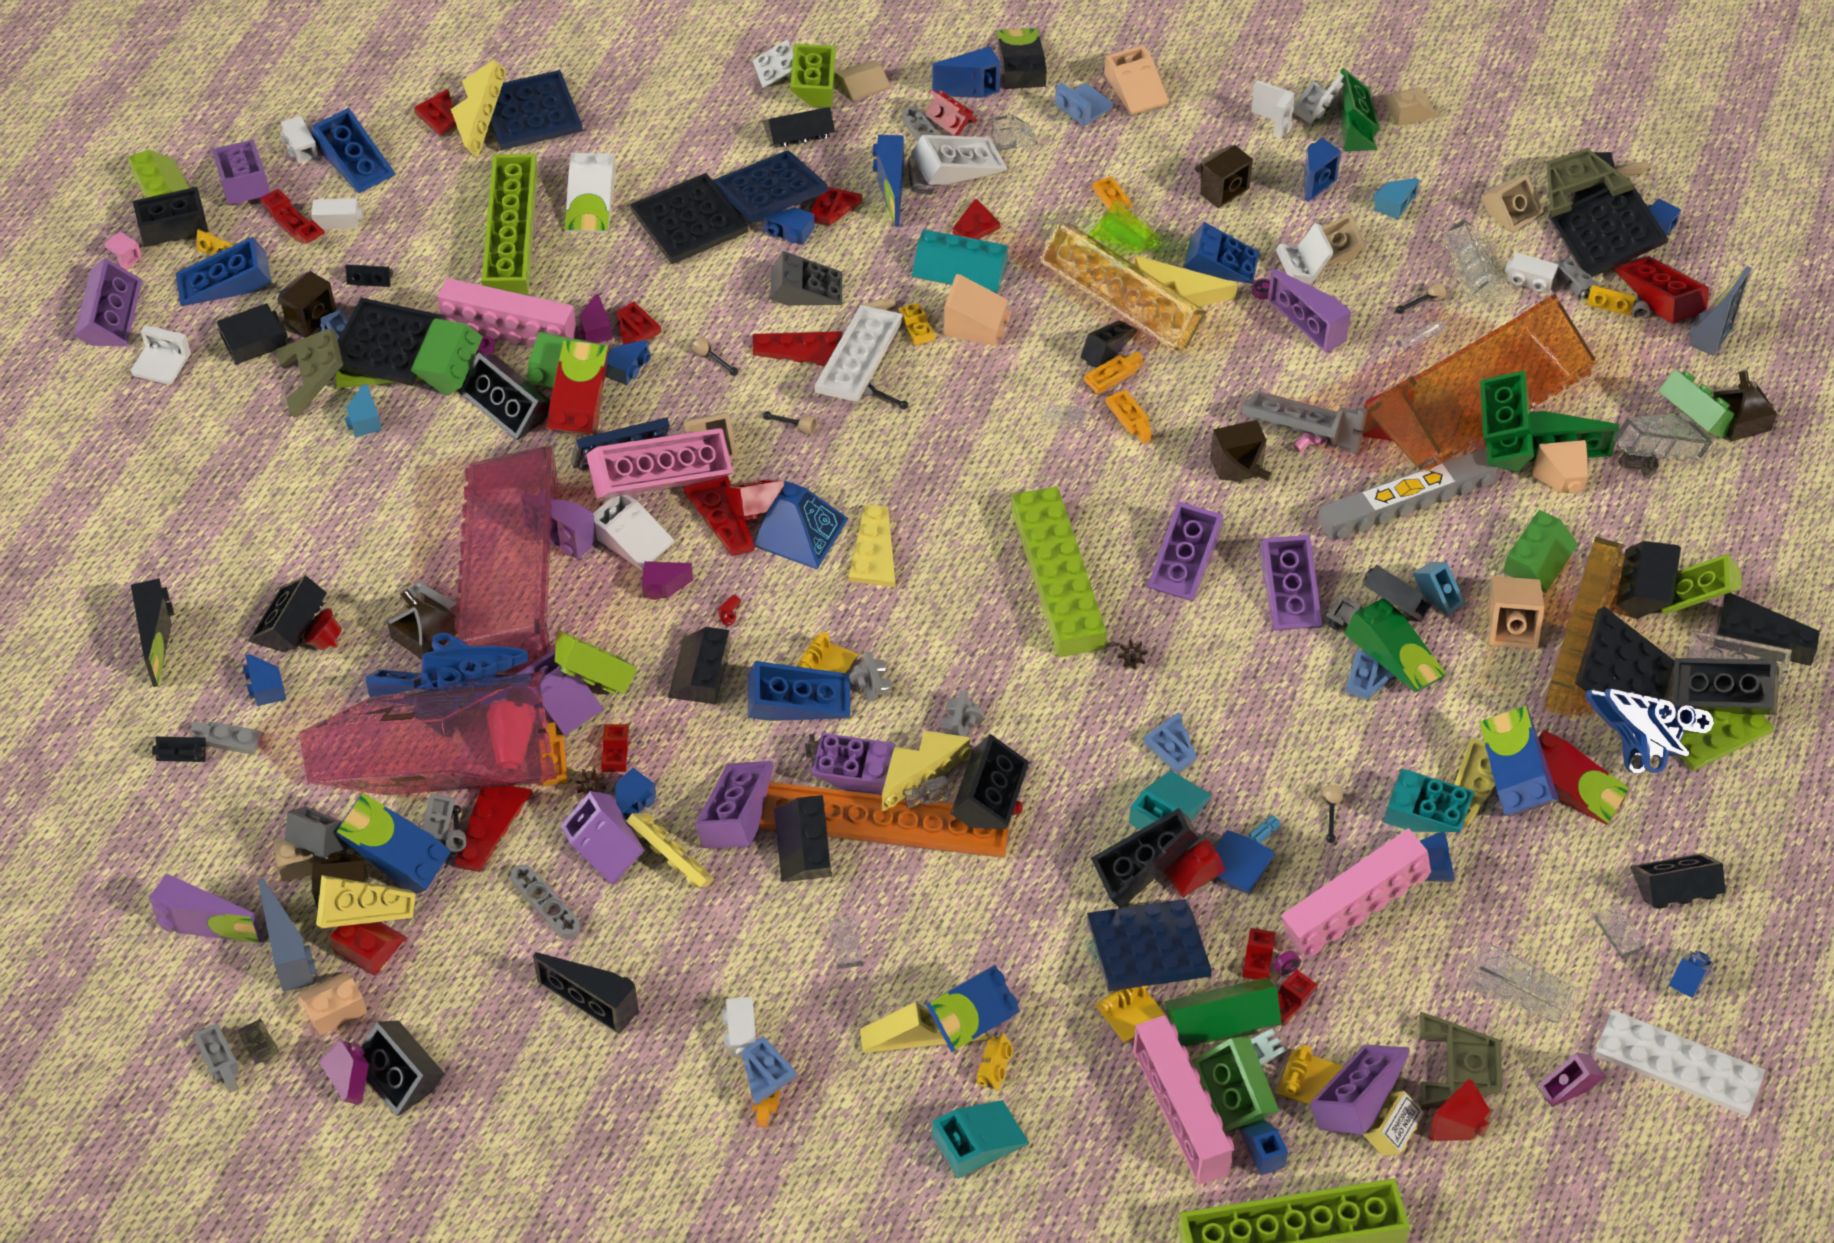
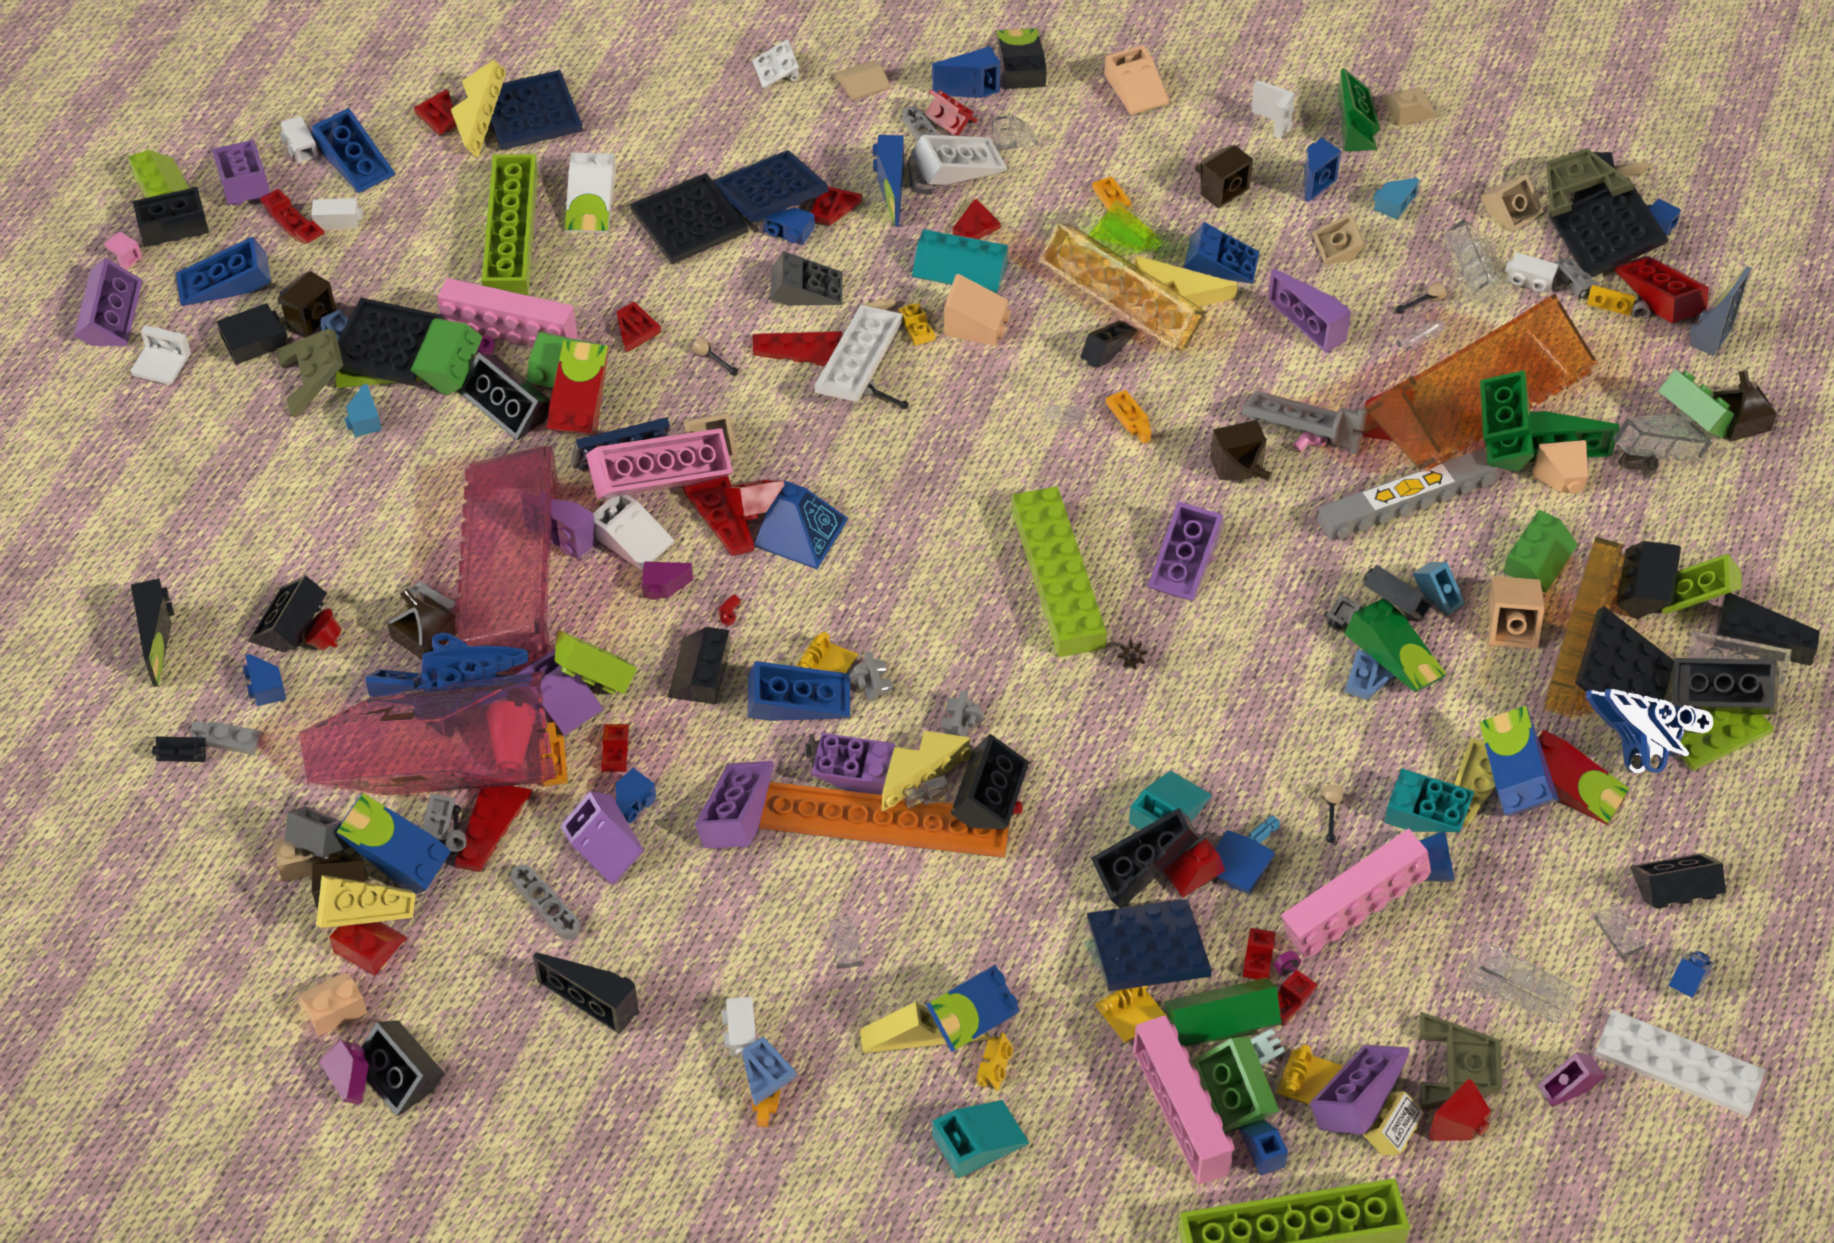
(200, 913): medium lavender slope -> none
(211, 244): yellow hinge -> none
(218, 1056): light grey hinge -> none
(258, 1042): clear smoke bracket -> none
(290, 955): sand blue slope -> none
(368, 275): black hinge -> none
(586, 777): dark brown gear -> none
(594, 322): magenta slope -> none
(626, 361): blue slope -> none
(674, 851): light yellow wing -> none
(799, 127): black slope -> none
(803, 839): black slope -> none
(806, 424): hinge -> none
(814, 74): lime slope -> none
(873, 550): light yellow wing -> none
(1082, 103): medium blue bracket -> none
(1113, 372): light orange hinge -> none
(1172, 744): medium blue wing -> none
(1261, 288): magenta tile -> none
(1290, 582): medium lavender slope -> none
(1308, 258): white bracket -> none
(1315, 99): white bracket -> none

